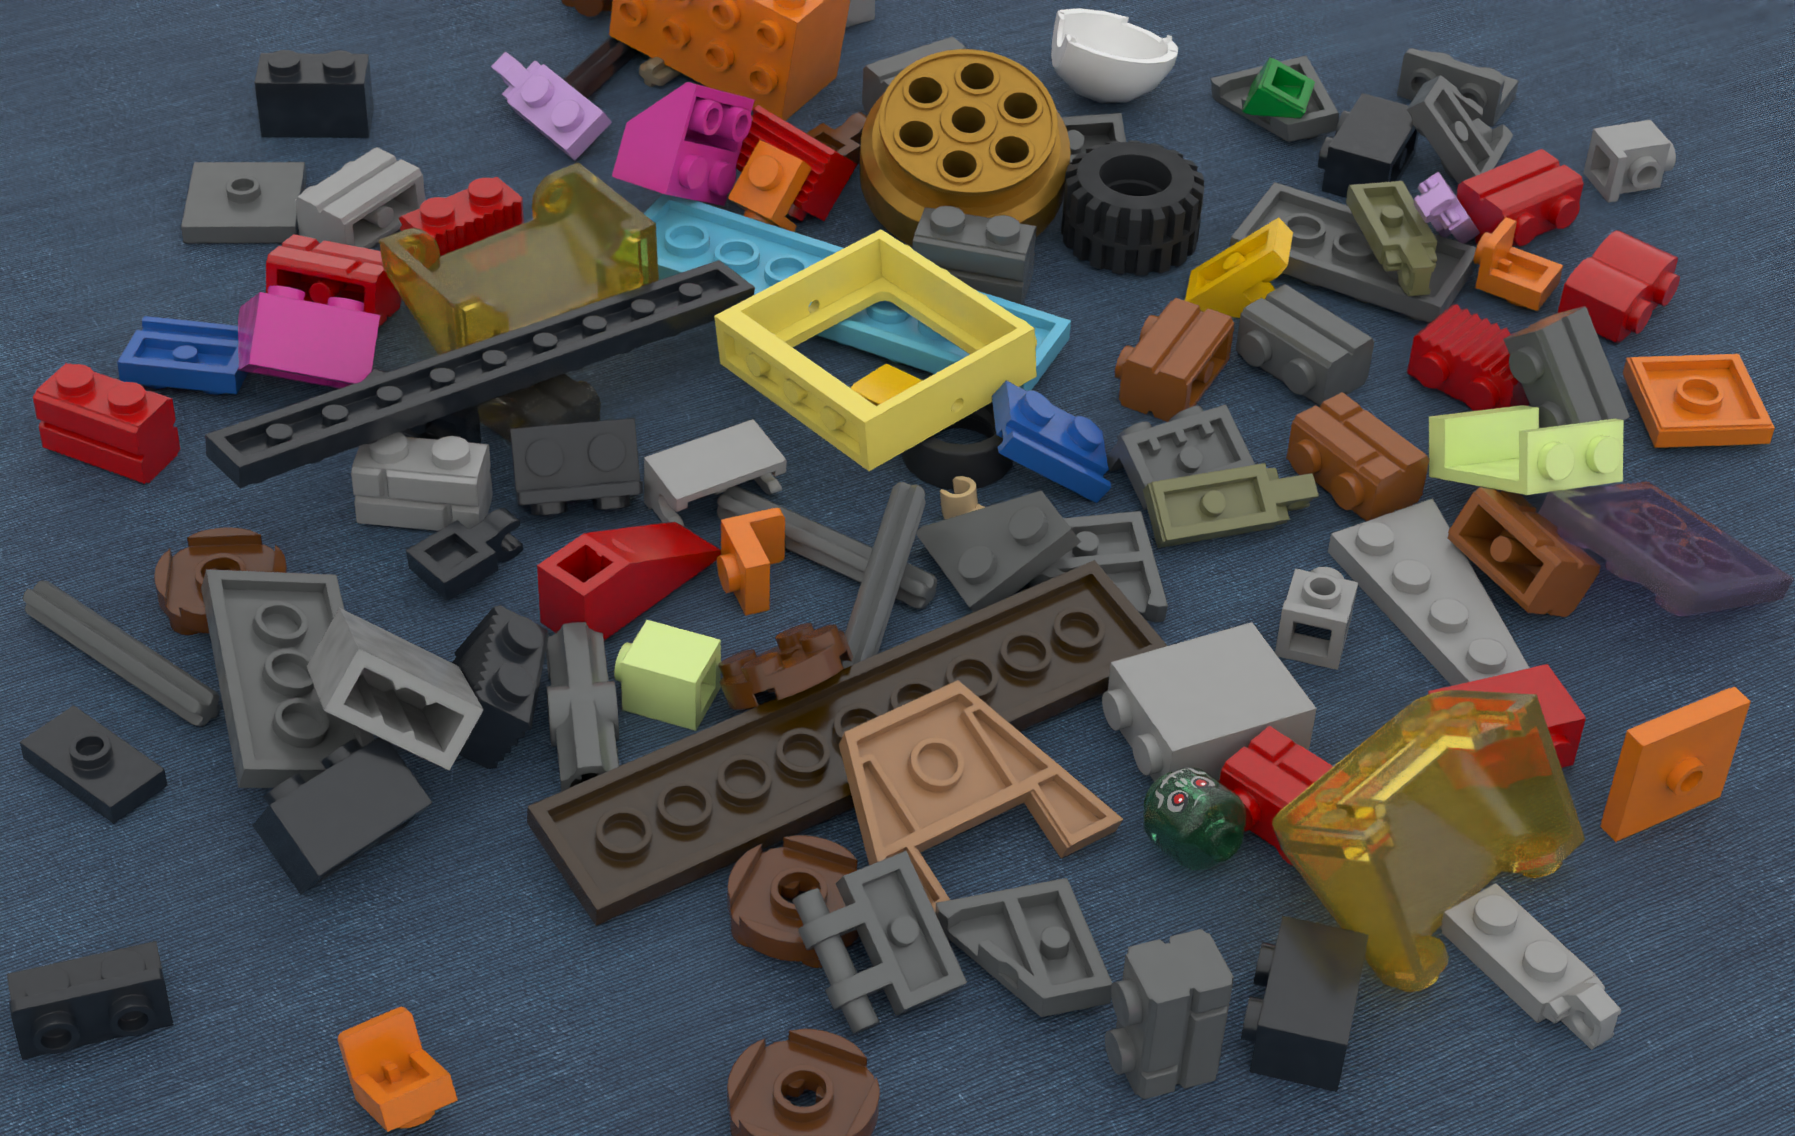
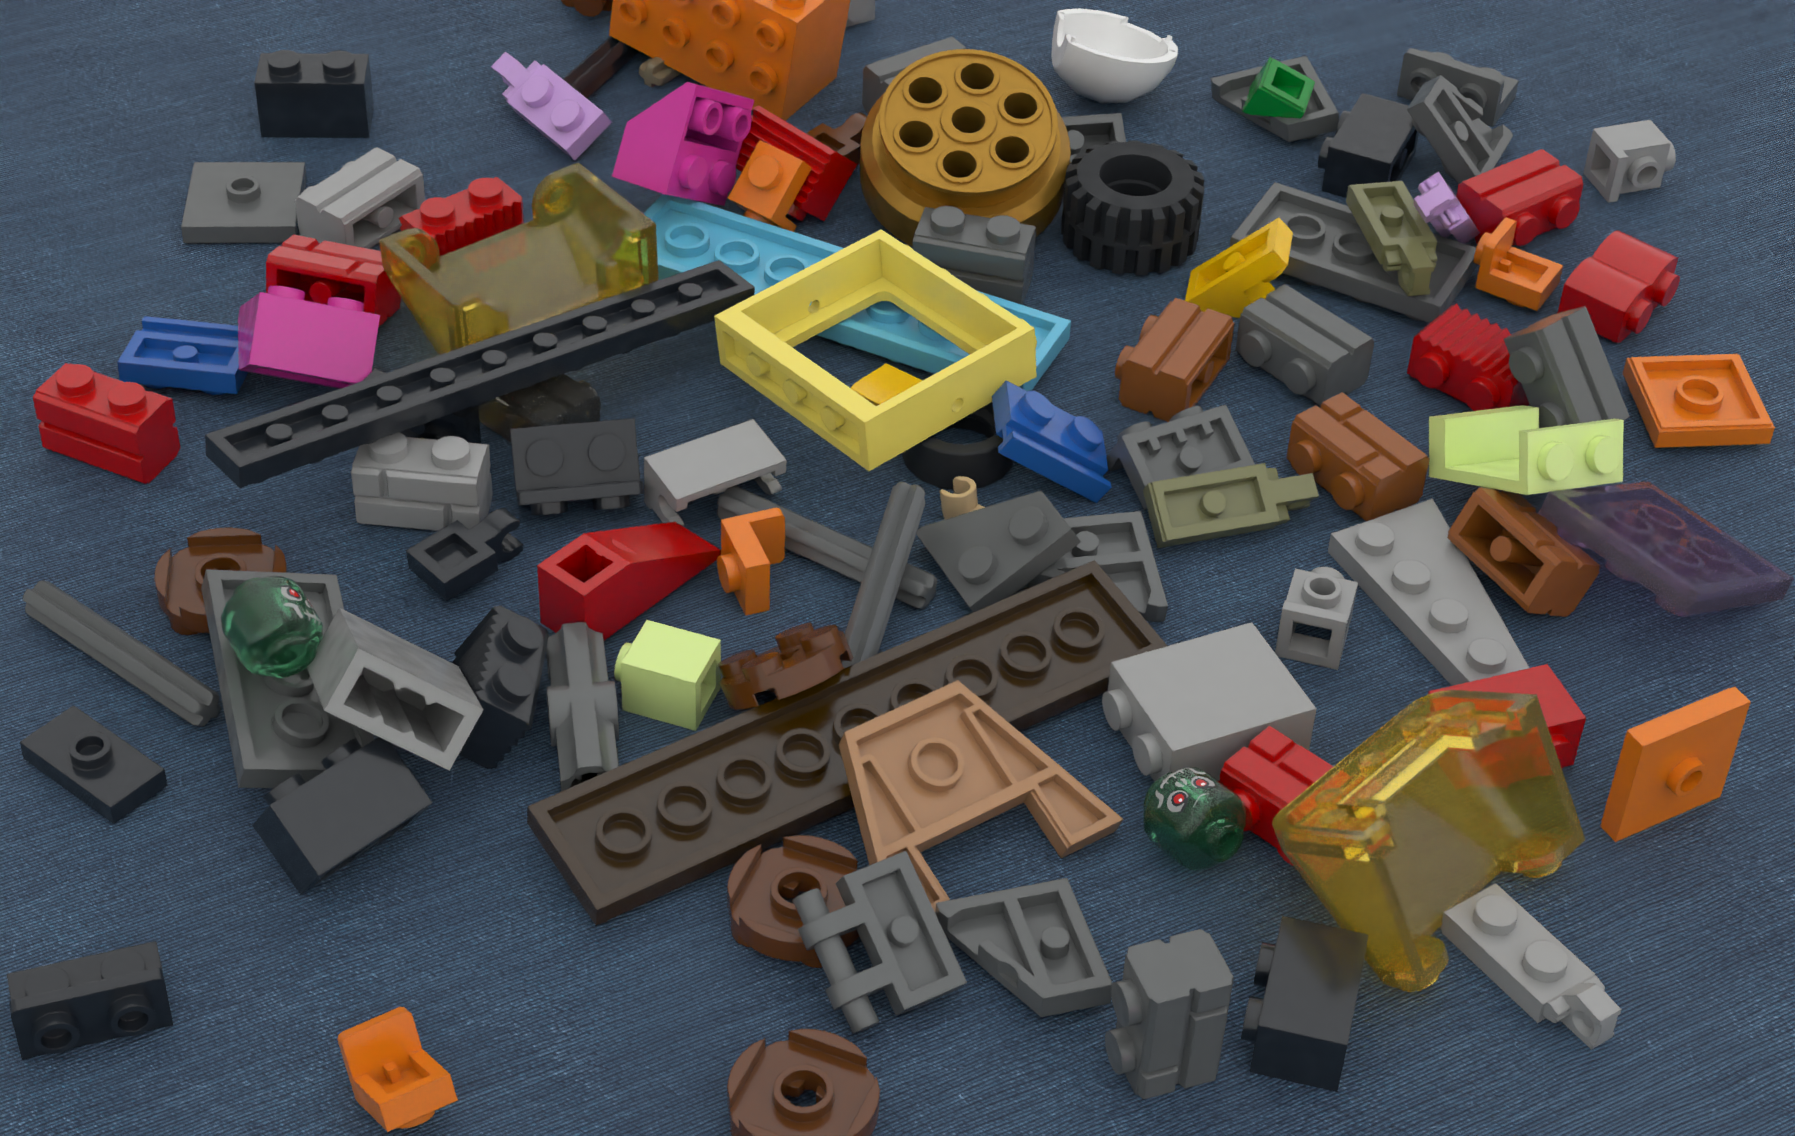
(272, 626): none -> clear green head

